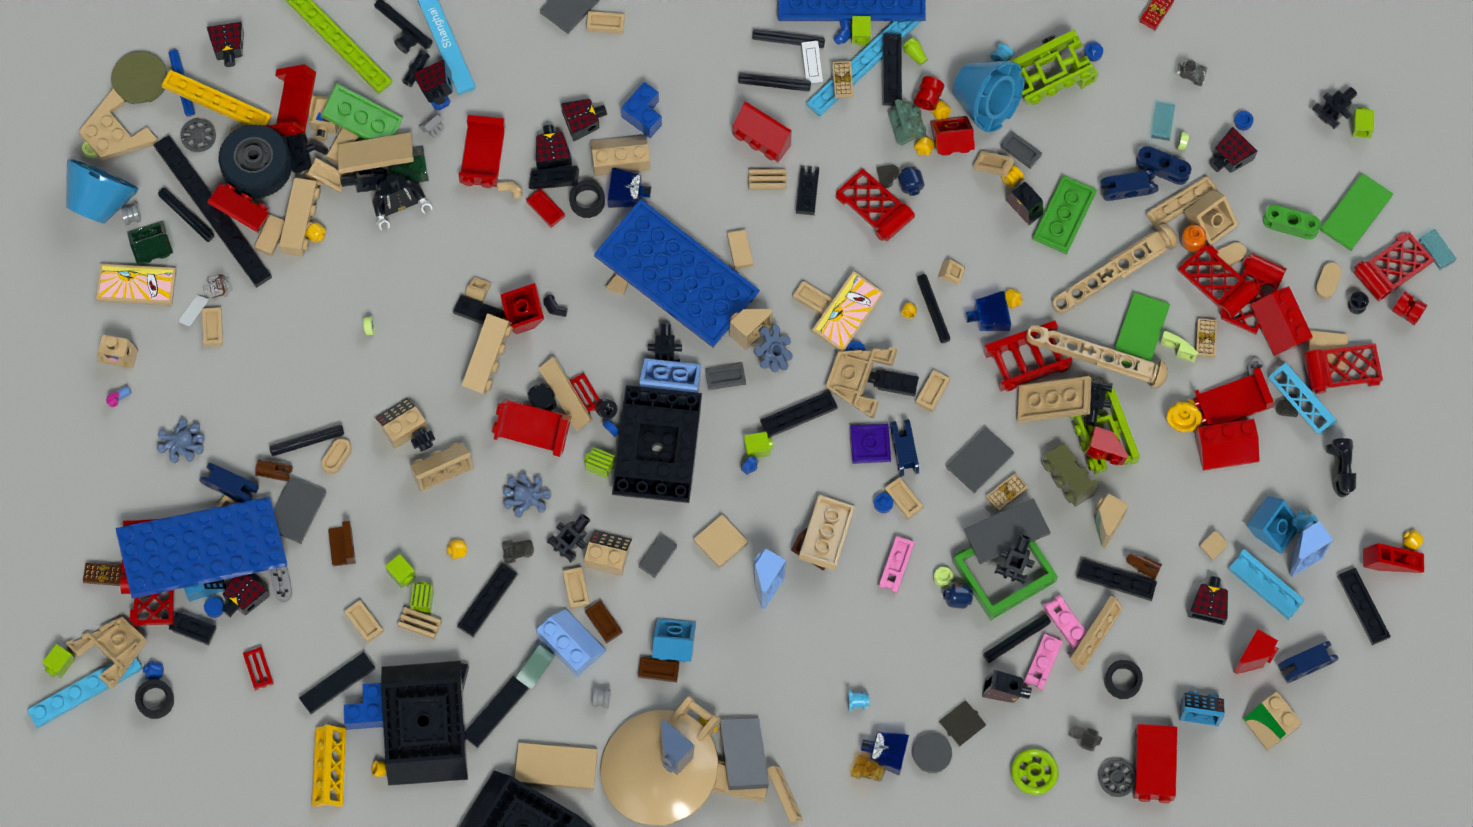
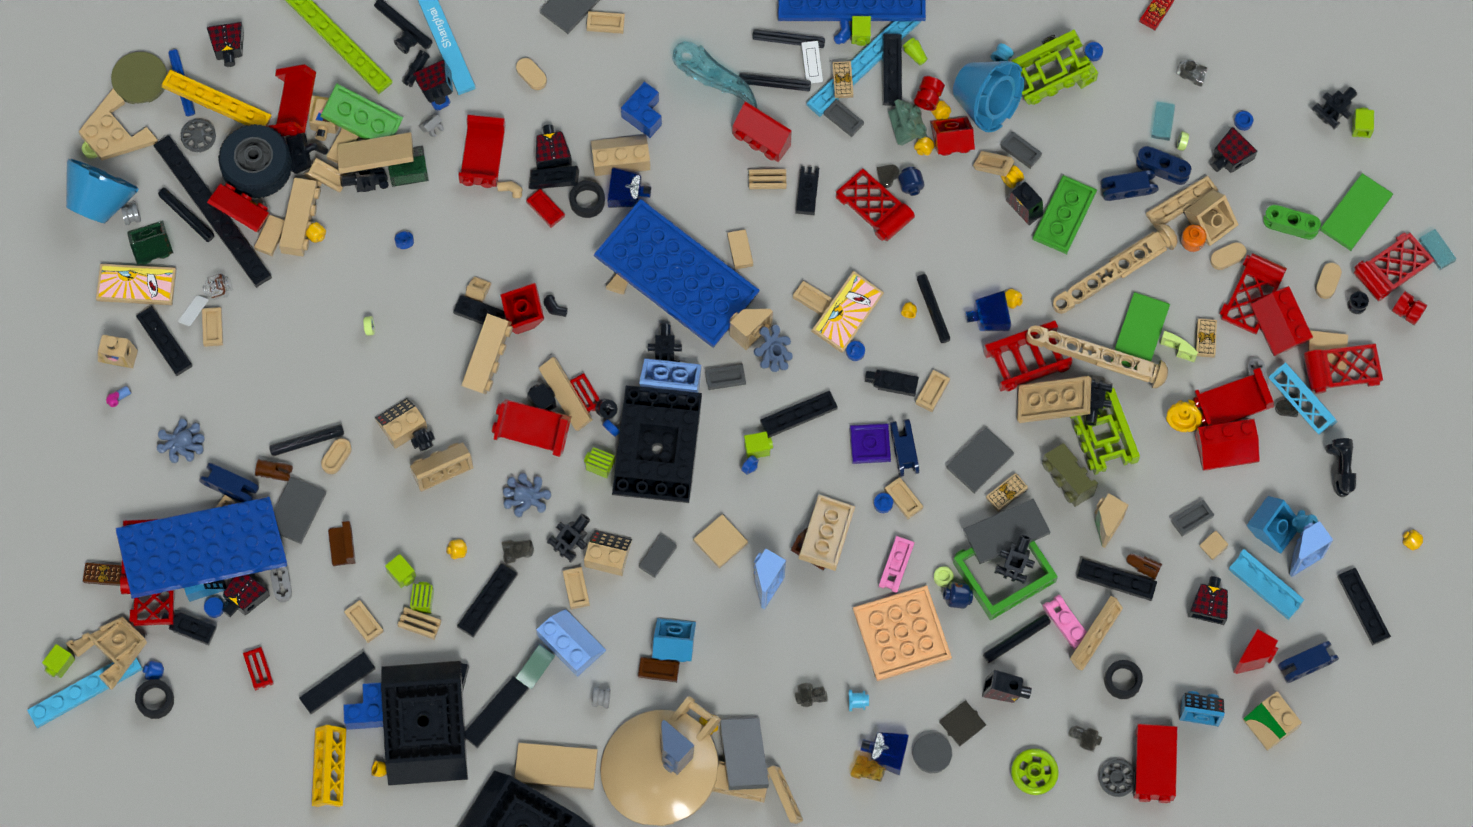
(164, 341): none -> black tile
(395, 195): black torso -> none
(404, 240): none -> blue tile
(531, 74): none -> tan tile
(582, 117): black torso -> none
(603, 622): reddish brown tile -> none
(711, 73): none -> clear light blue animal
(807, 695): none -> clear smoke plate
(843, 118): none -> dark grey tile
(852, 373): tan wing -> none
(902, 633): none -> light nougat tile
(951, 271): tan slope -> none
(1043, 661): bright pink plate -> none
(1106, 446): slope -> none
(1192, 518): none -> dark grey tile
(1236, 297): red piece -> none
(1394, 559): red slope -> none

